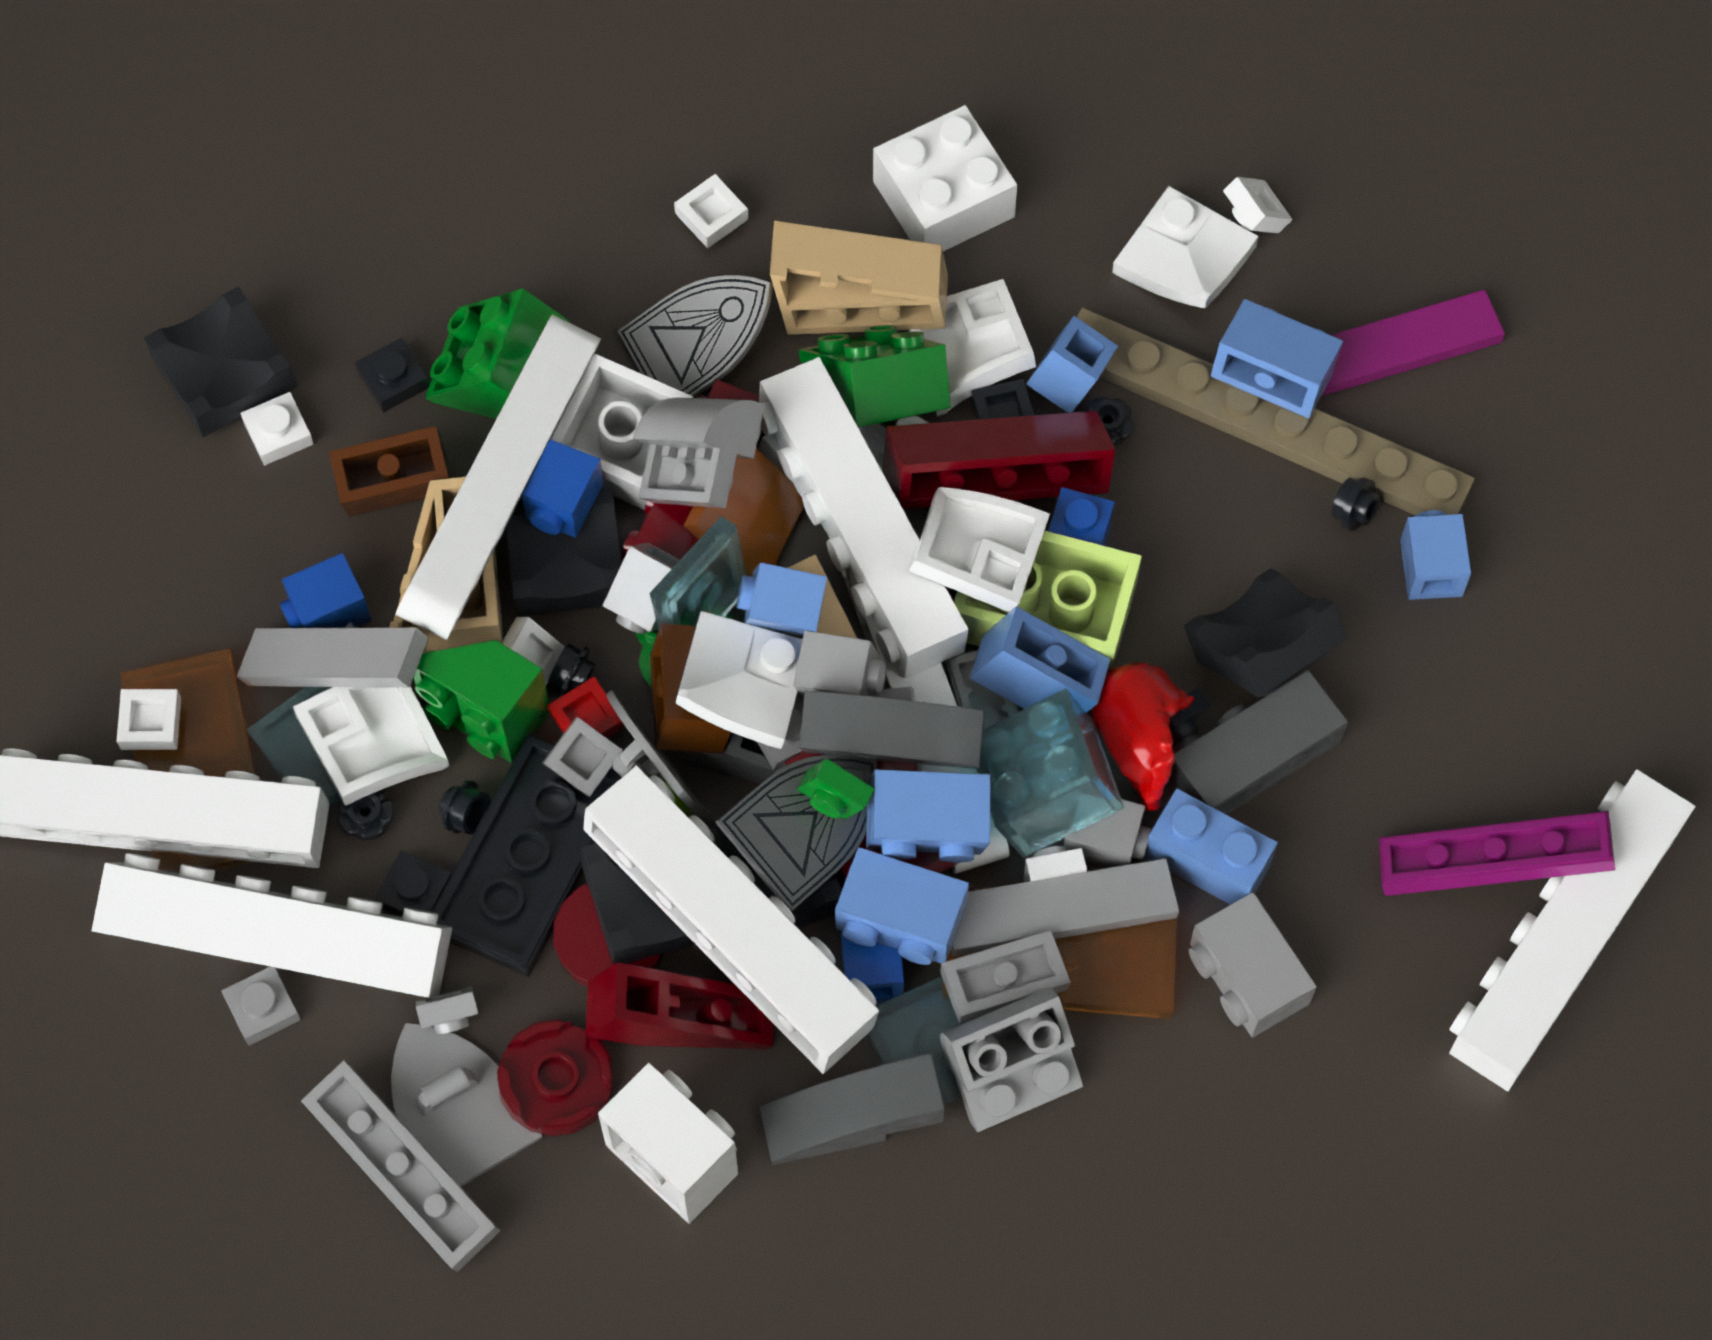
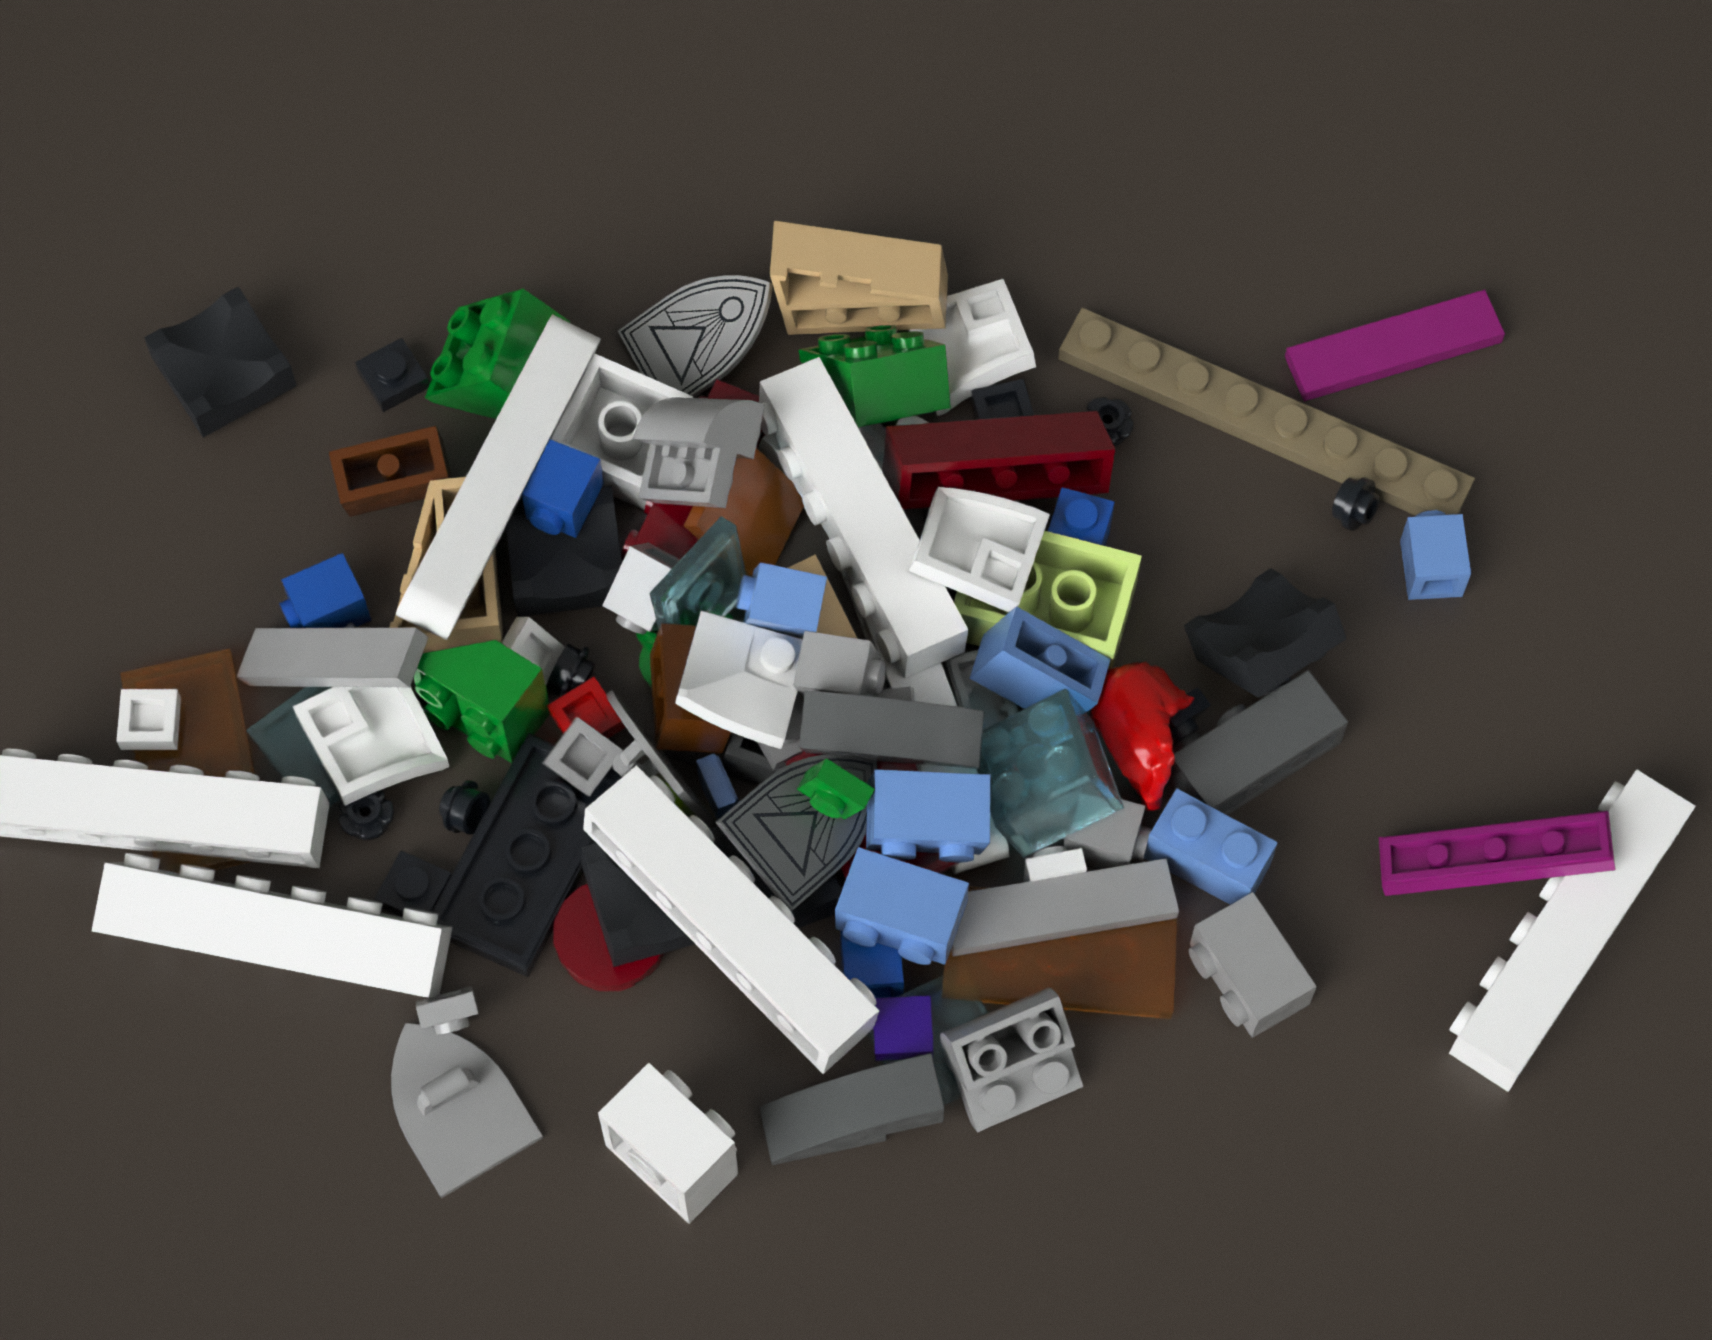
(260, 1005): light grey plate -> none
(277, 428): white plate -> none
(400, 1166): light grey plate -> none
(554, 1078): dark red tile -> none
(672, 1011): dark red slope -> none
(711, 211): white plate -> none
(716, 785): none -> medium blue tile
(903, 1028): none -> dark purple tile
(945, 180): white brick -> none
(1003, 975): light grey plate -> none
(1072, 365): medium blue brick -> none
(1184, 251): white plate -> none
(1256, 205): white plate -> none
(1276, 358): medium blue brick -> none

